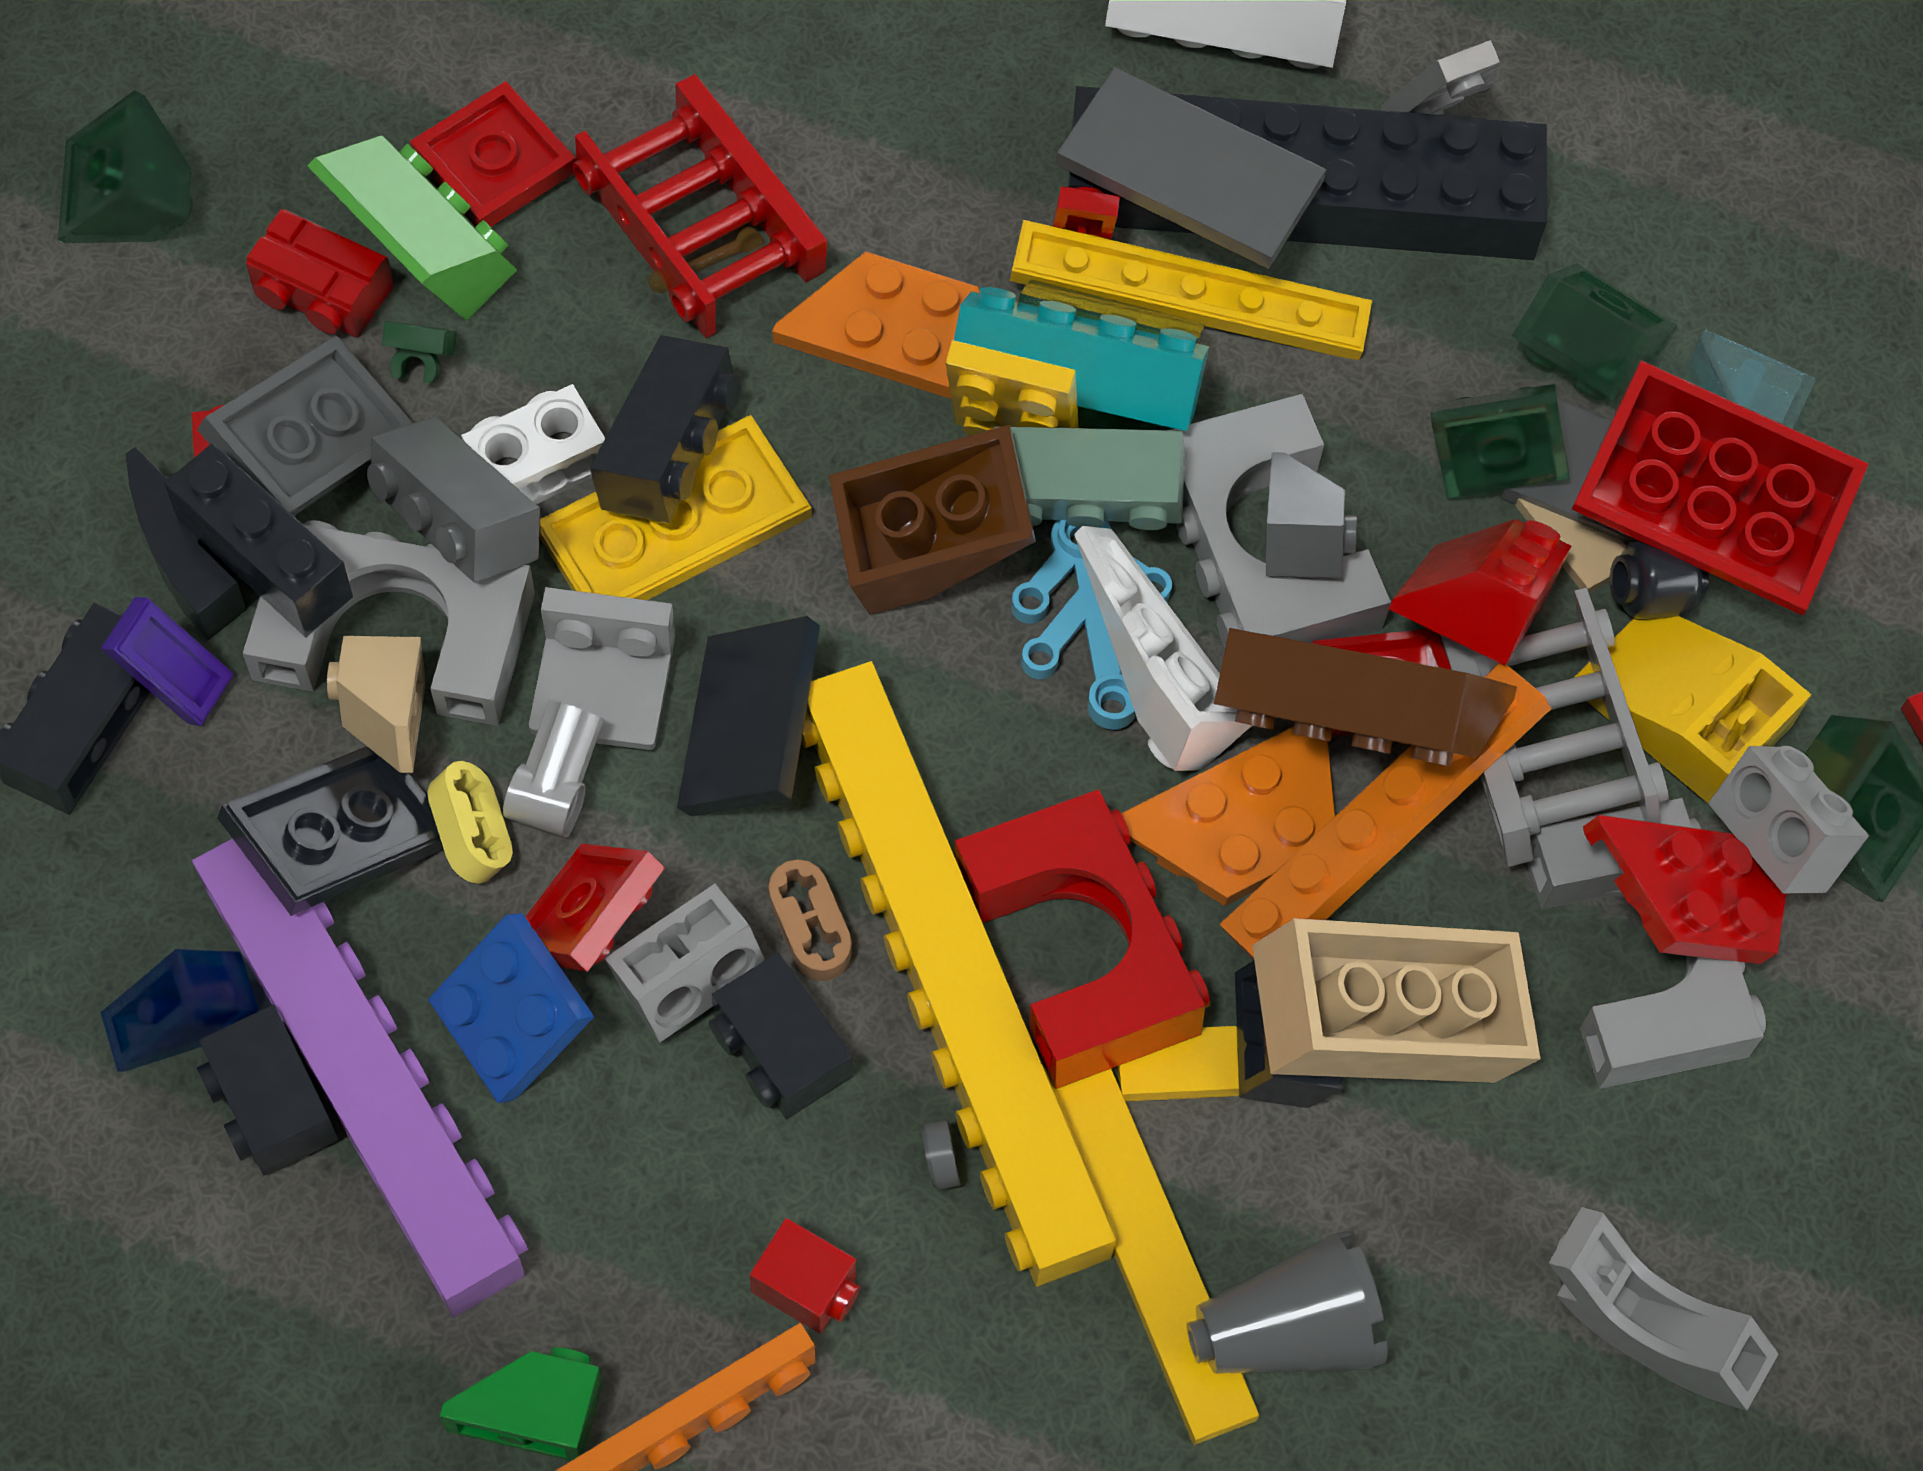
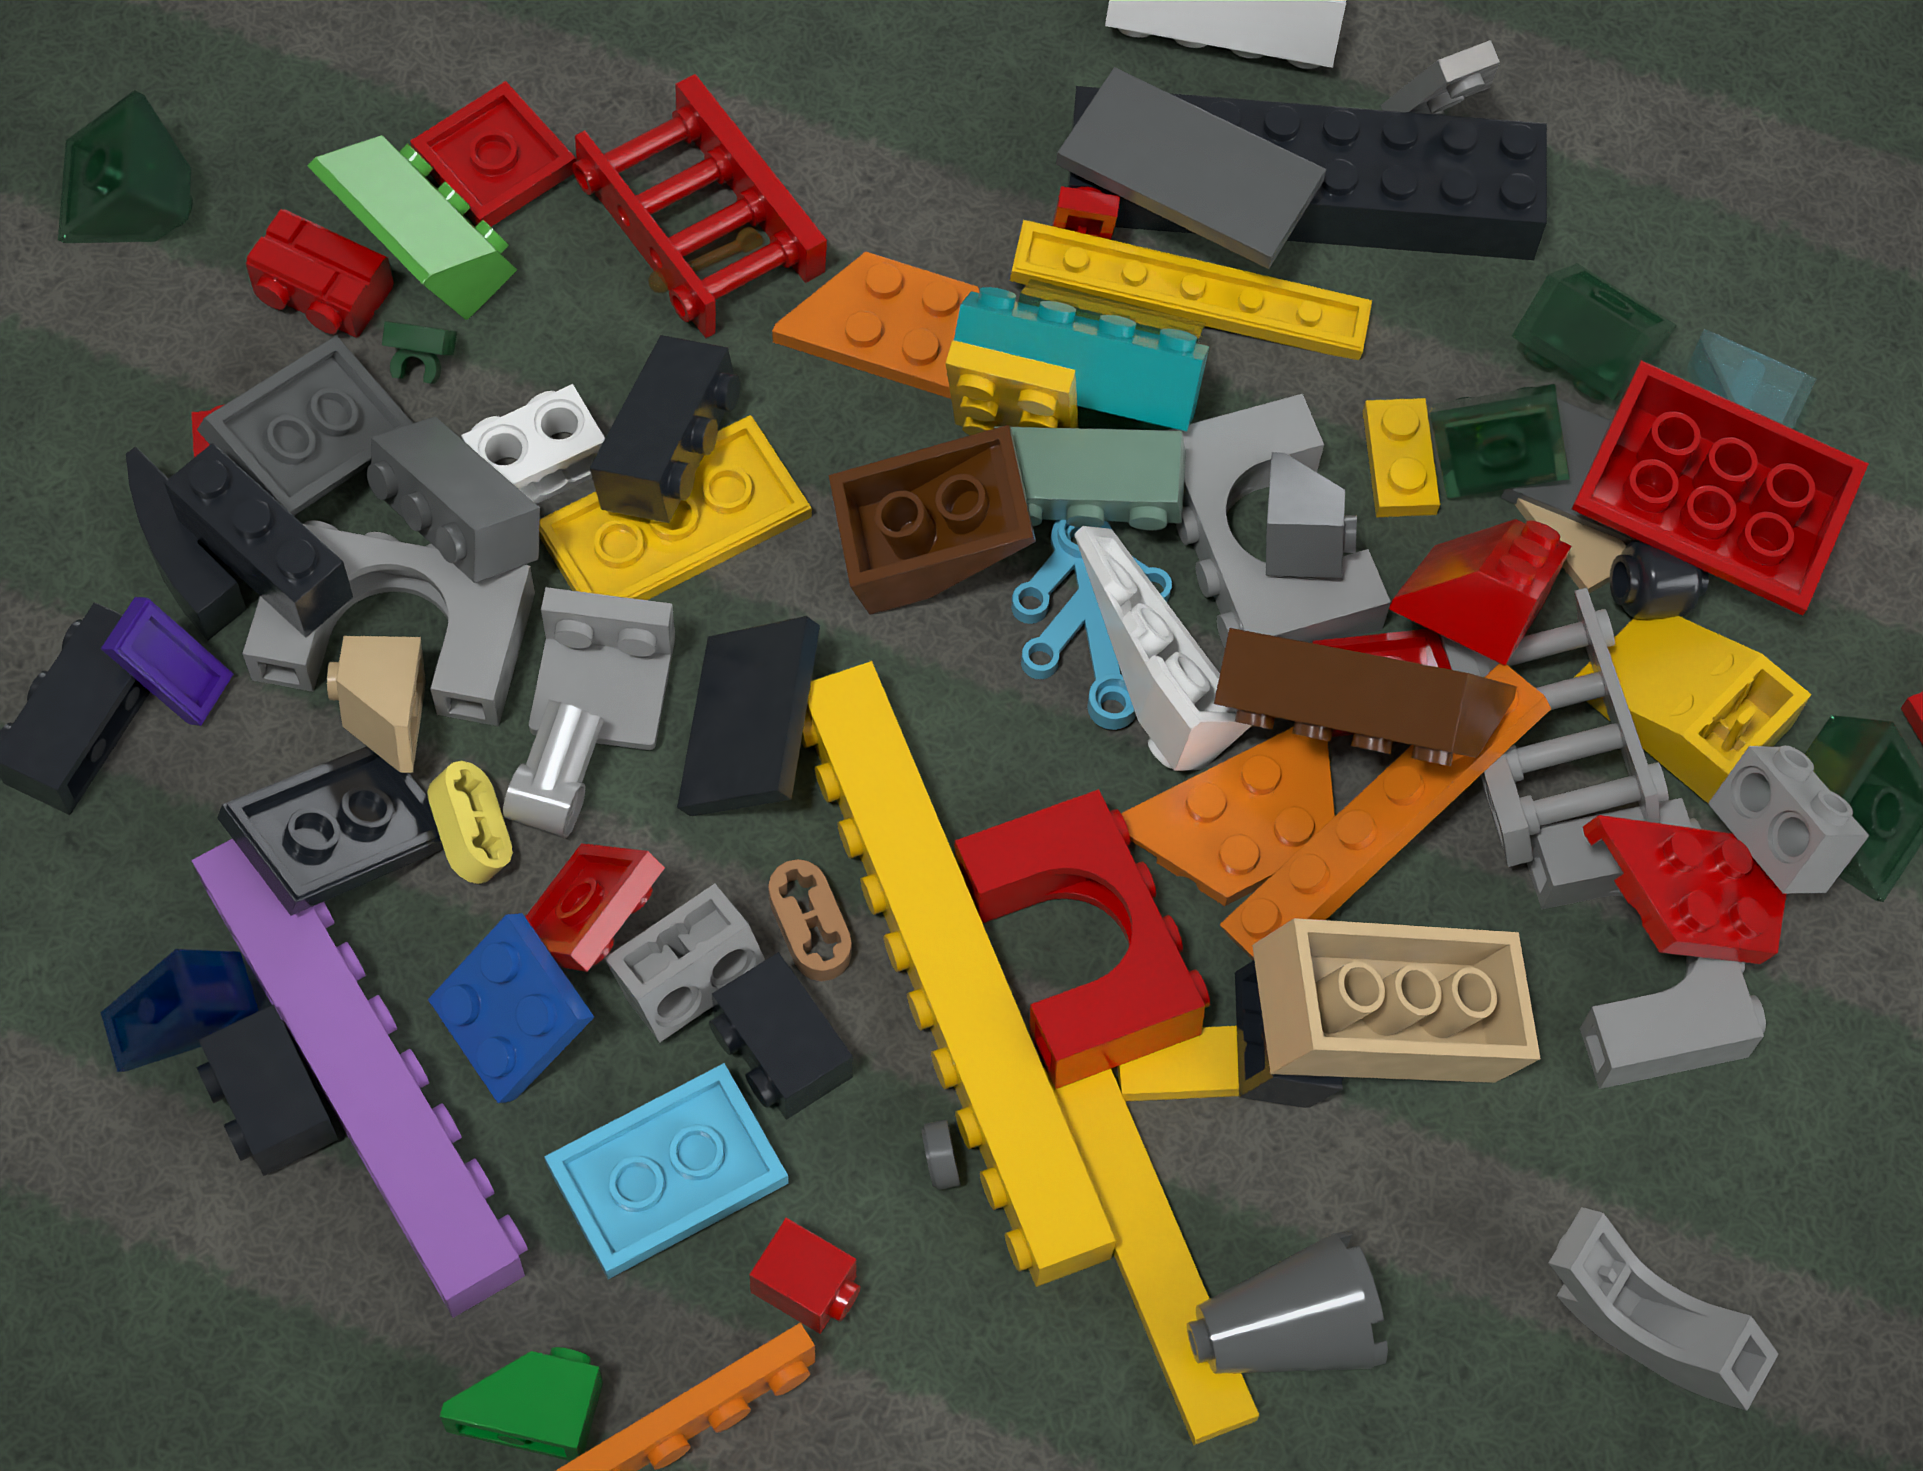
(666, 1170): none -> medium azure plate
(1401, 457): none -> yellow plate

